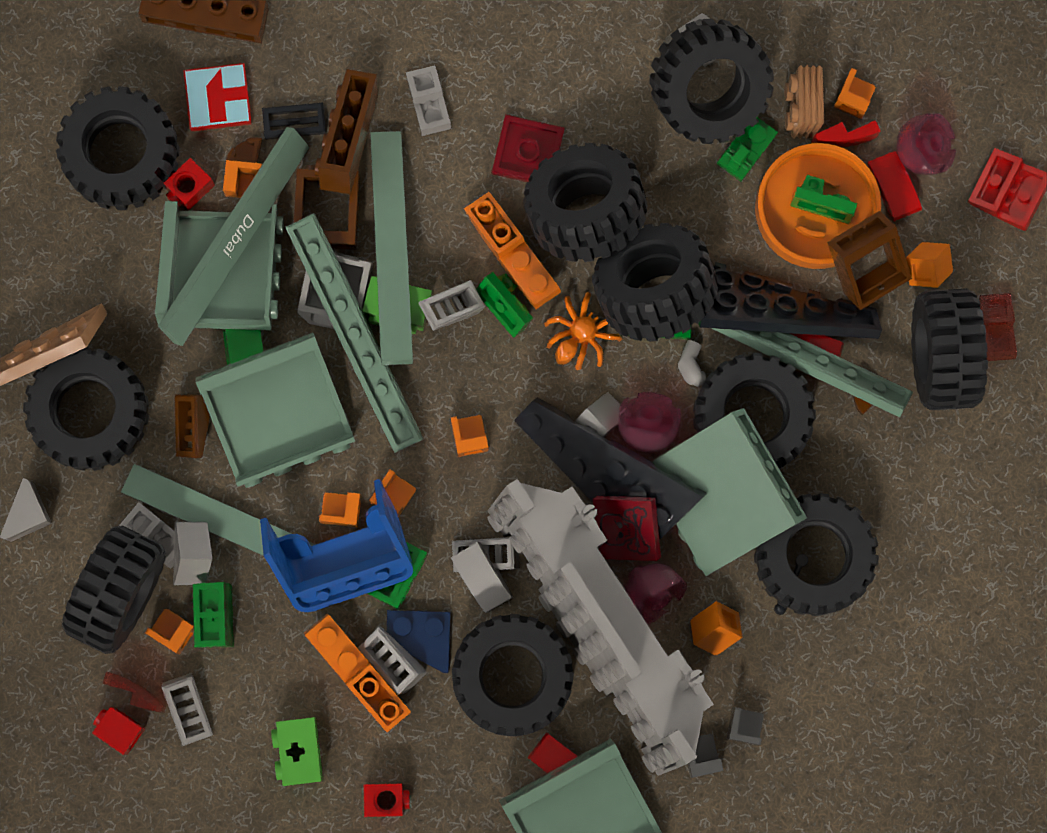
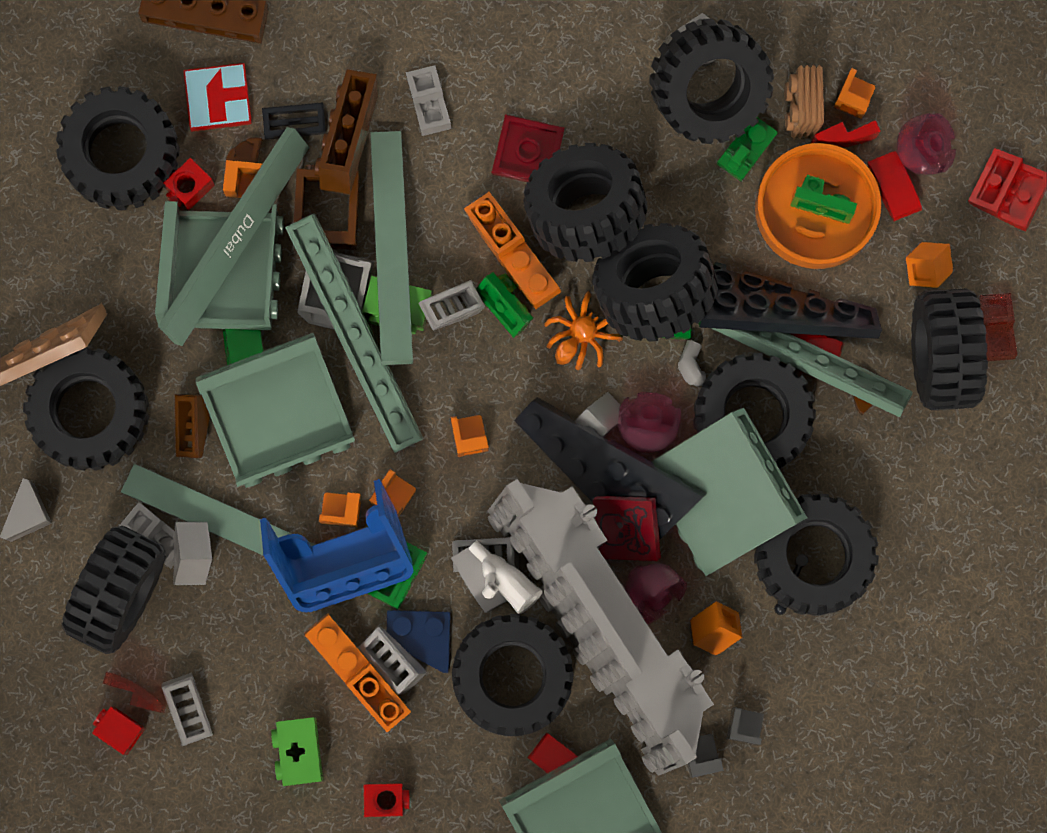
(171, 631): orange panel -> none
(213, 615): green hinge -> none
(506, 579): none -> white piece
(859, 242): reddish brown window -> none

